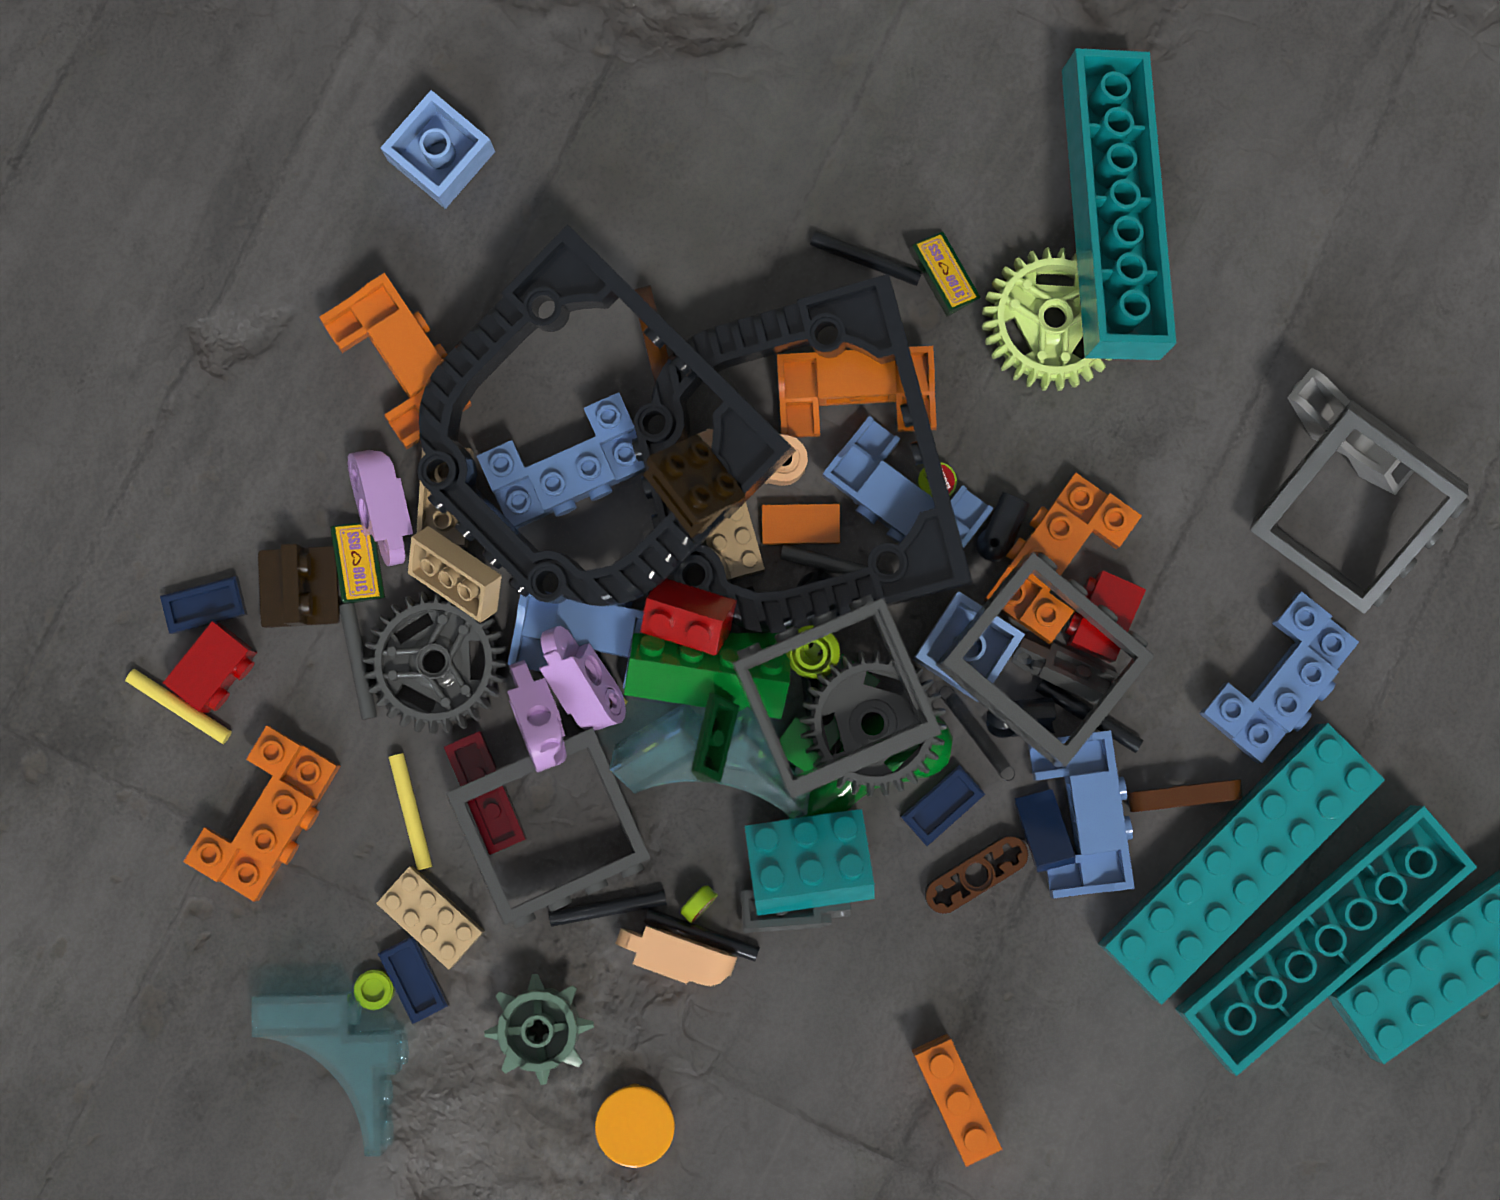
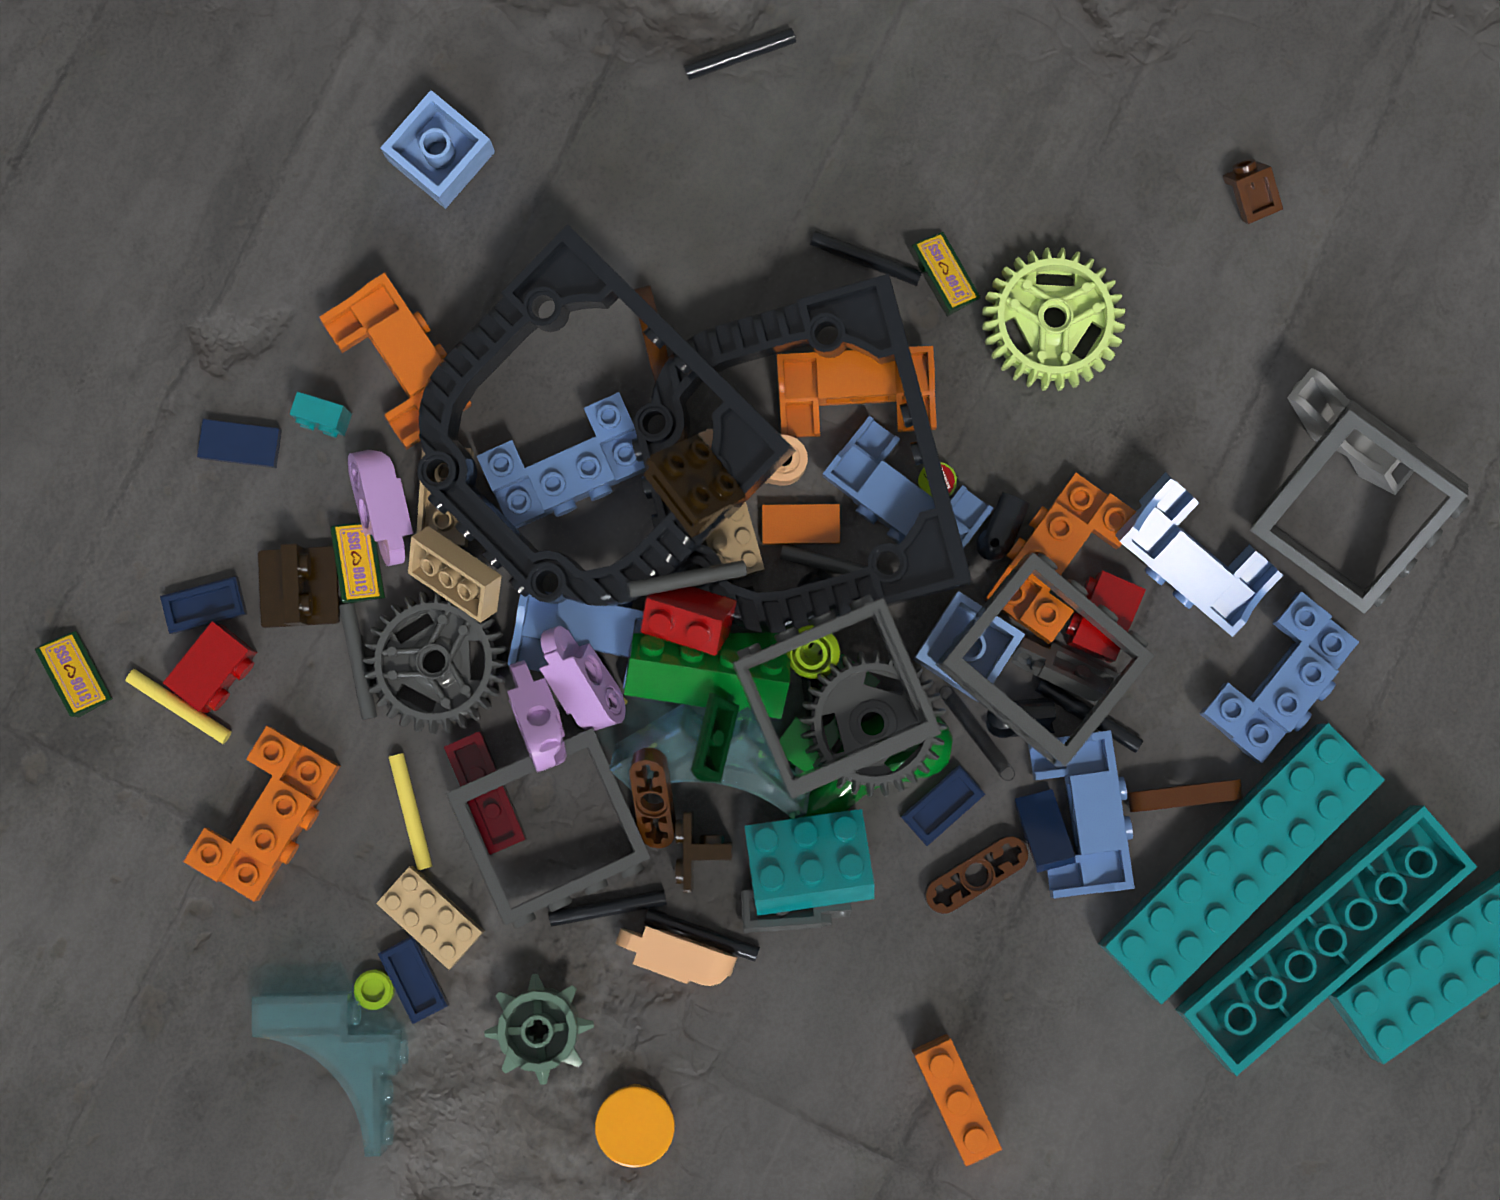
(73, 674): none -> slope
(239, 443): none -> dark blue tile
(319, 413): none -> teal piece
(659, 785): none -> reddish brown beam
(686, 579): none -> dark grey bar
(698, 903): lime tile -> none
(709, 848): none -> dark brown bracket
(740, 54): none -> black bar
(1118, 205): teal brick -> none
(1196, 574): none -> bracket
(1254, 190): none -> reddish brown bracket

